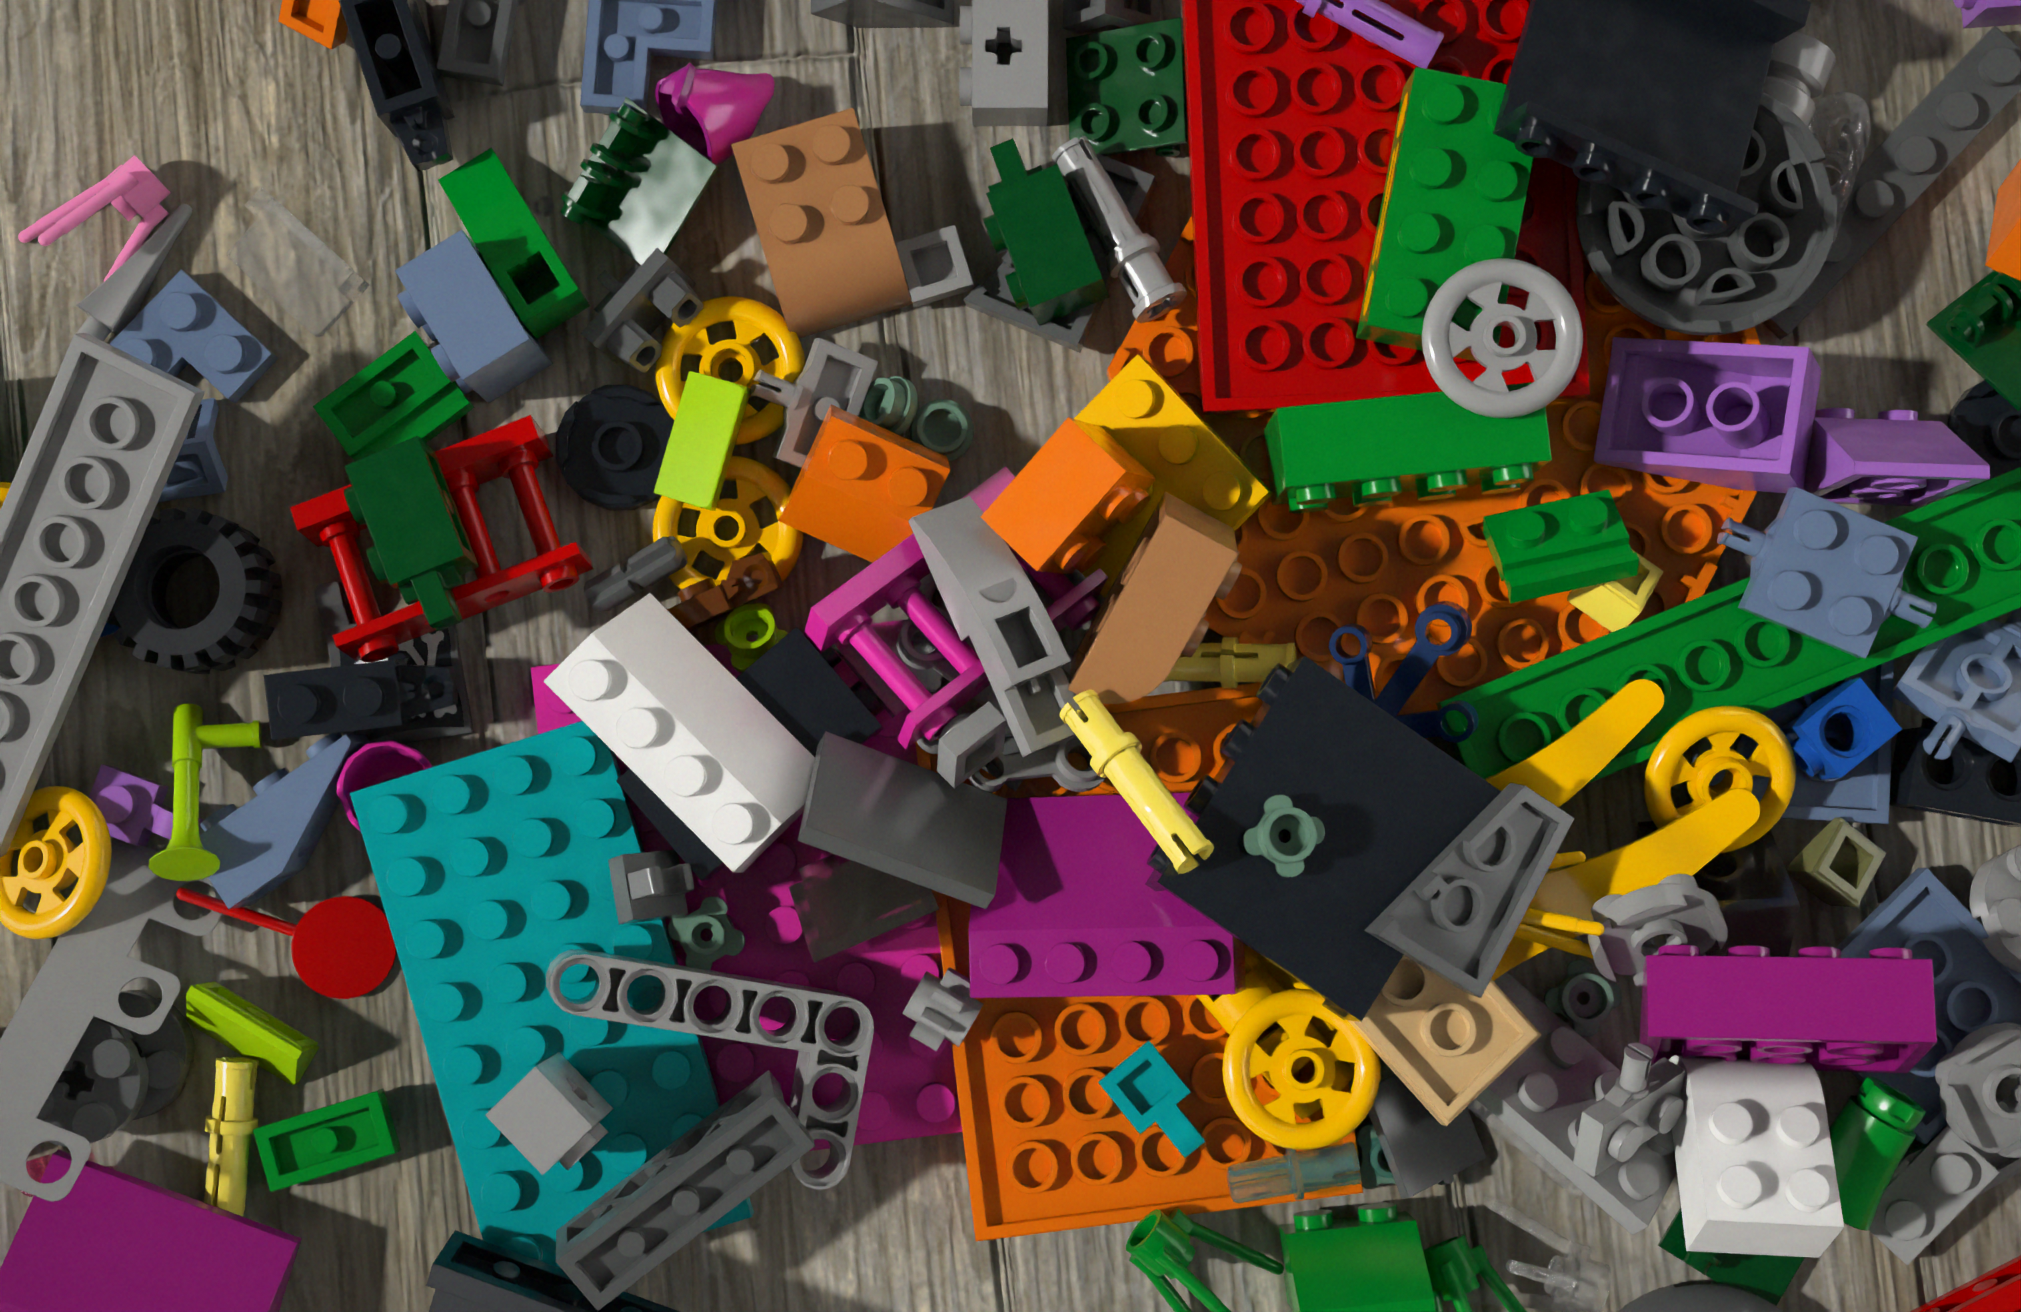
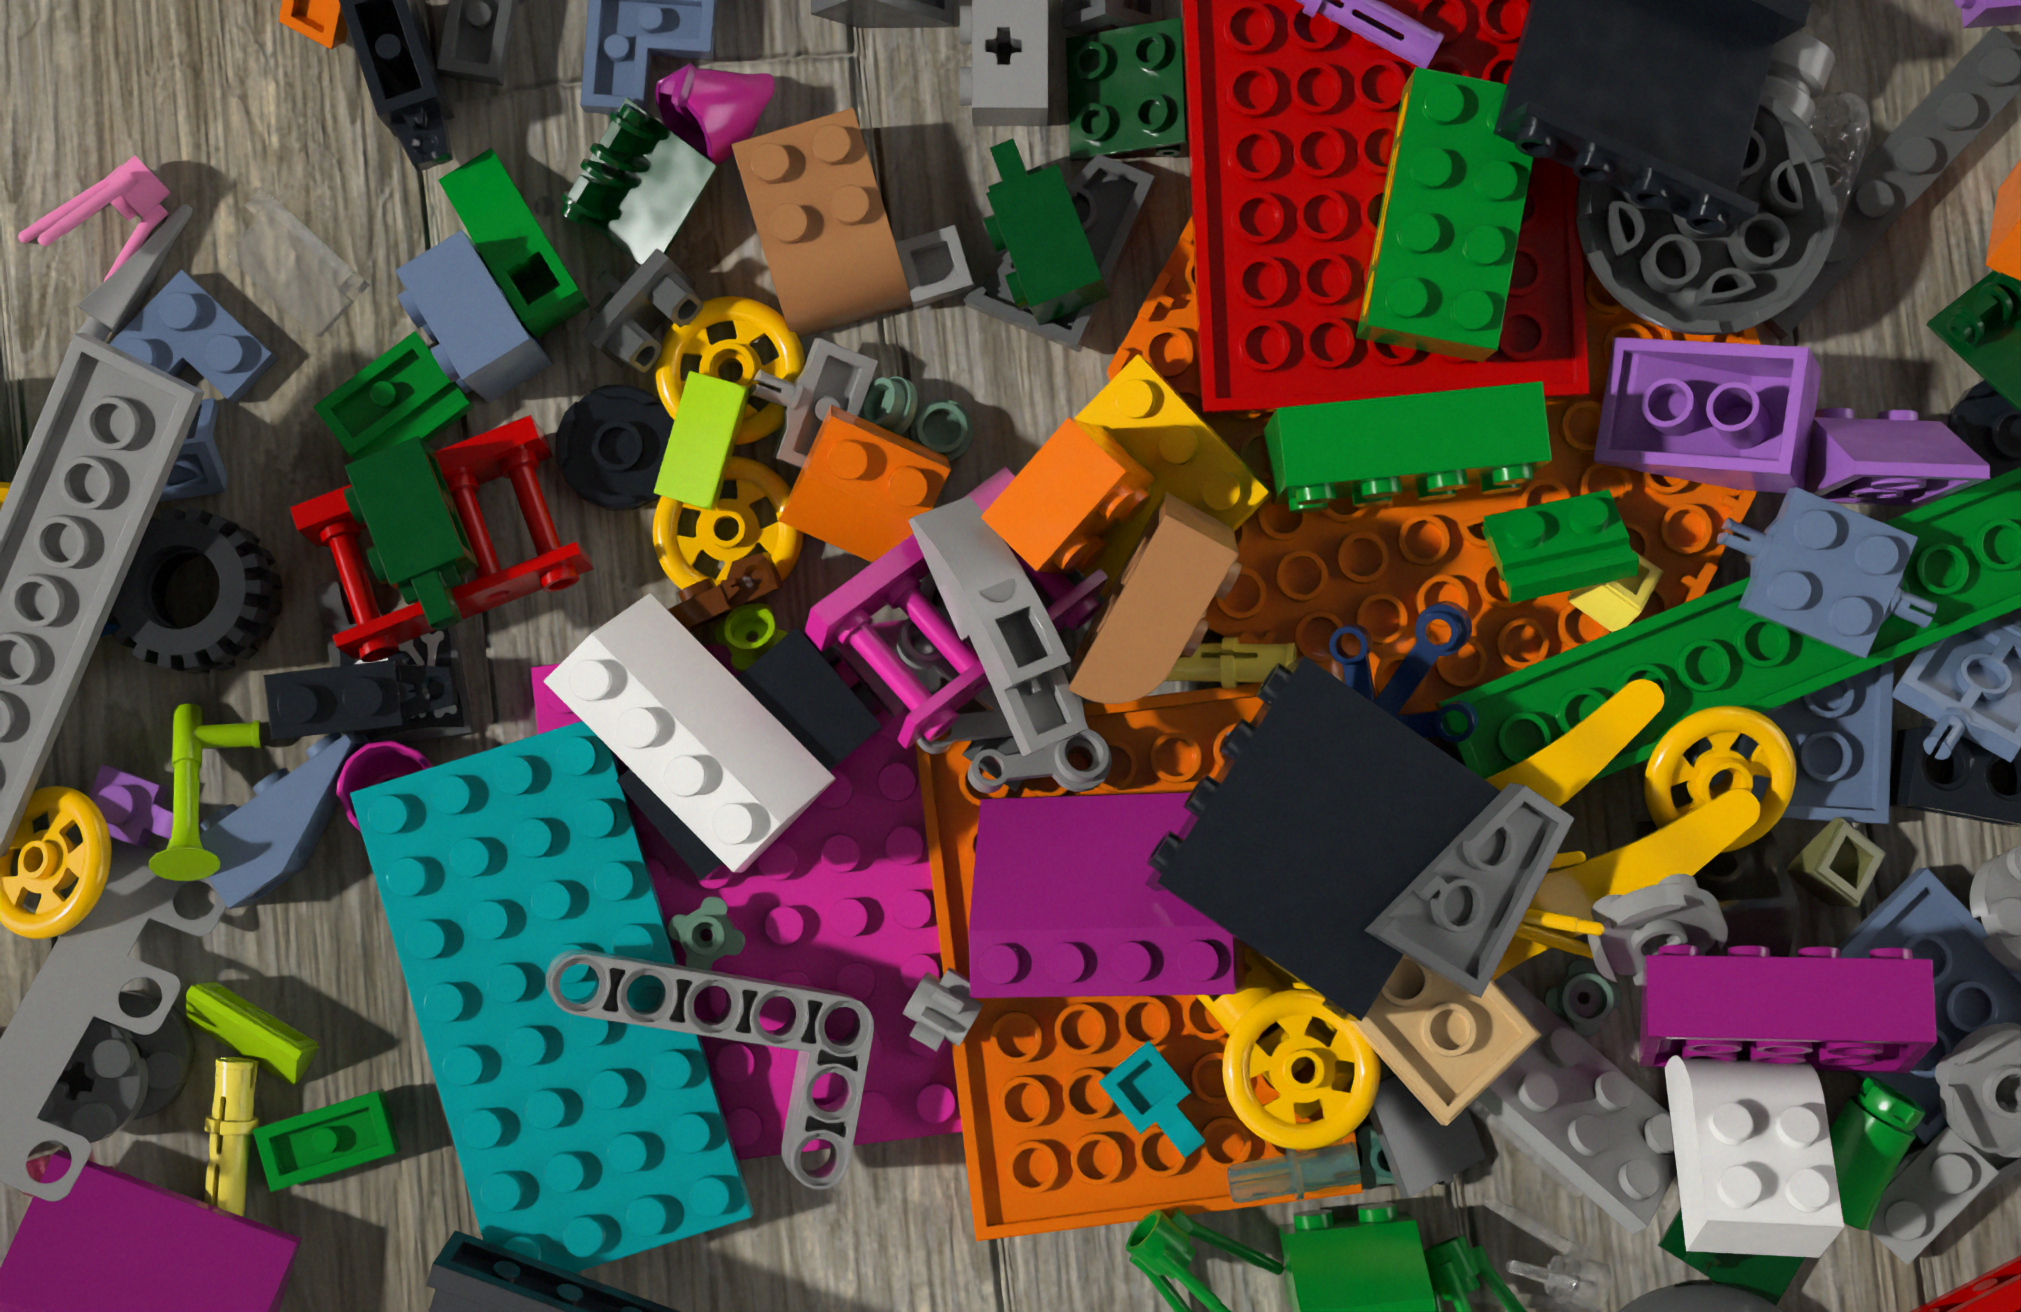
(336, 947): red piece -> none
(552, 1115): light grey brick -> none
(641, 569): dark grey piece -> none
(650, 886): dark grey tile -> none
(681, 1191): dark grey fence -> none
(853, 904): clear smoke slope -> none
(904, 820): dark grey tile -> none
(970, 743): light grey plate -> none
(1119, 759): light yellow pin -> none
(1130, 253): light grey pin -> none
(1303, 831): sand green plate -> none
(1481, 285): light grey plate -> none
(1632, 1112): light grey plate -> none
(1866, 727): blue brick -> none

